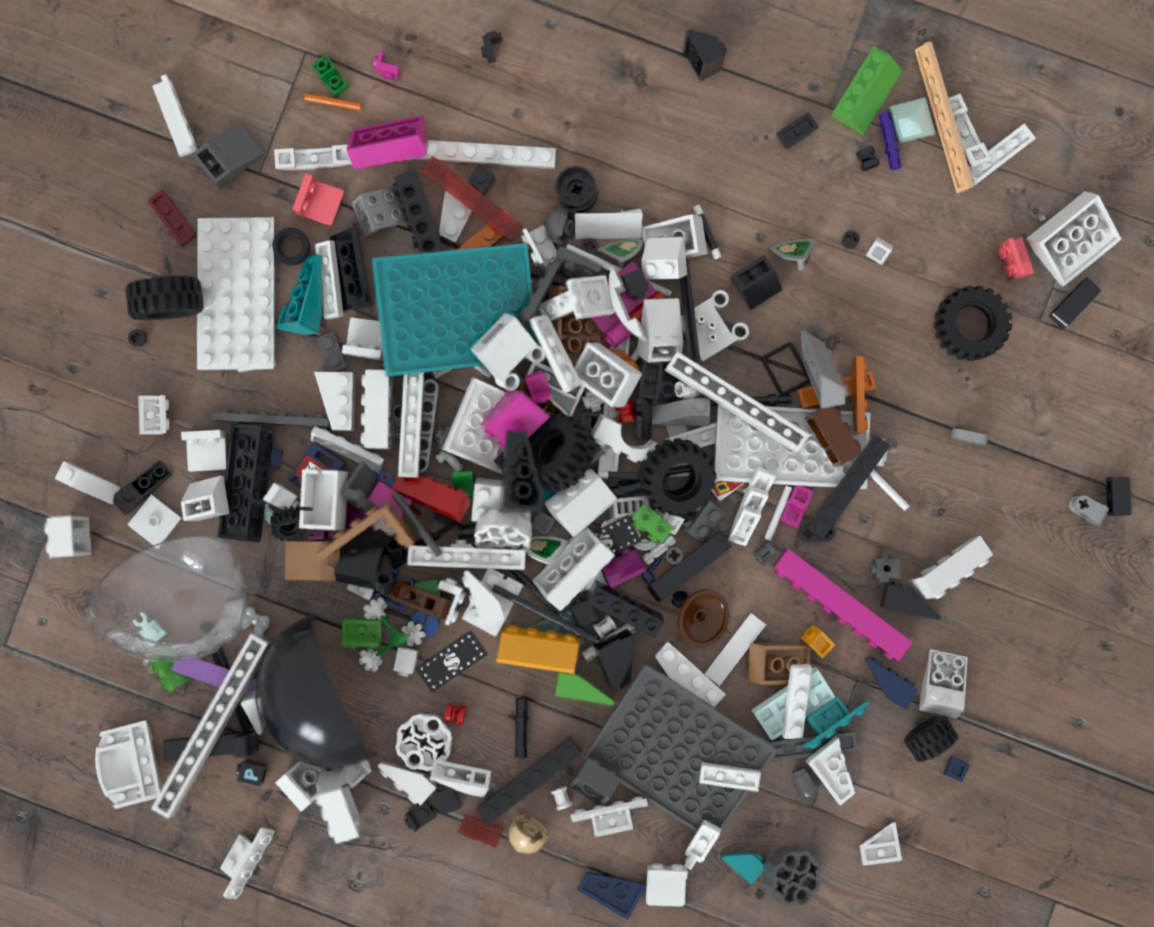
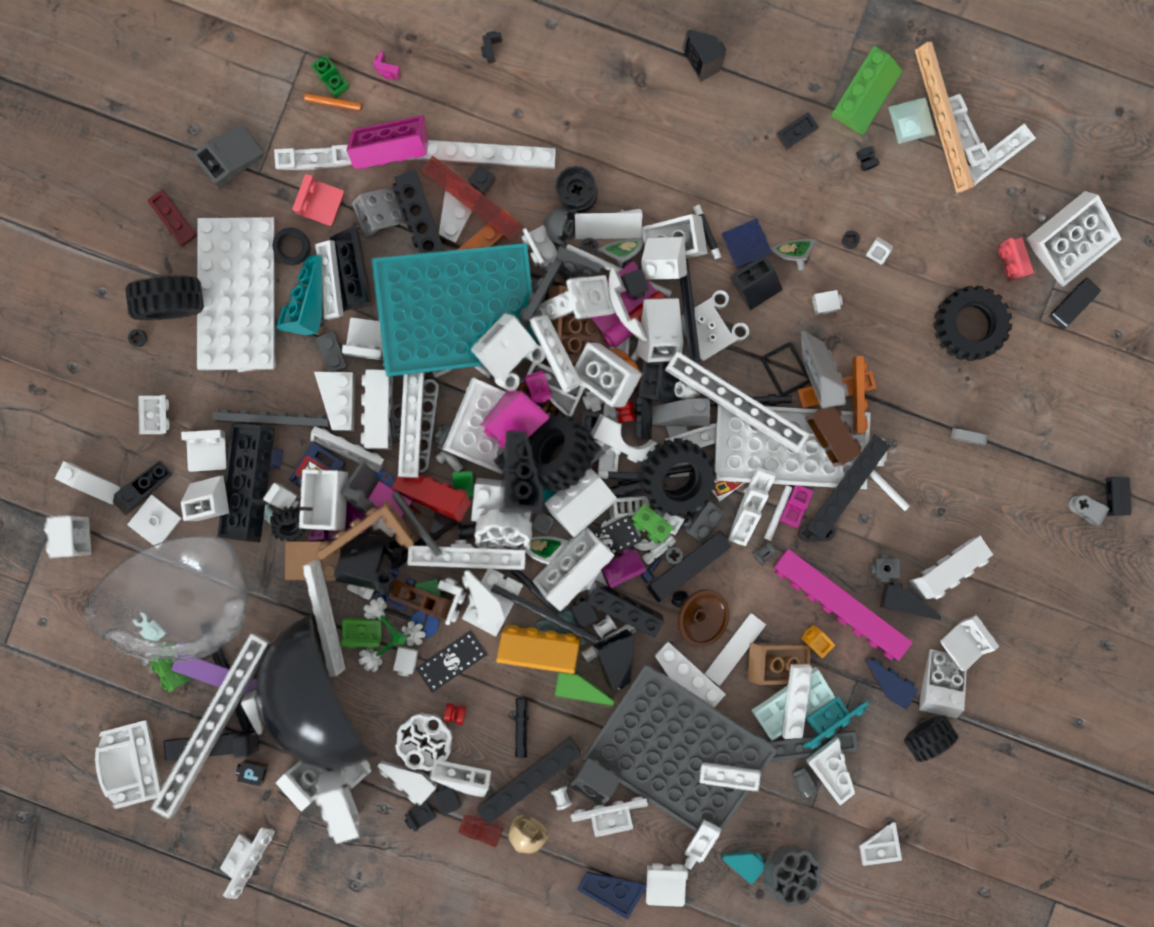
(175, 117): white fence -> none
(261, 622): light grey piece -> none
(324, 618): none -> white plate
(746, 243): none -> clear blue tile
(827, 302): none -> white brick
(892, 149): dark purple pin -> none
(956, 769): dark blue tile -> none
(968, 642): none -> white bracket

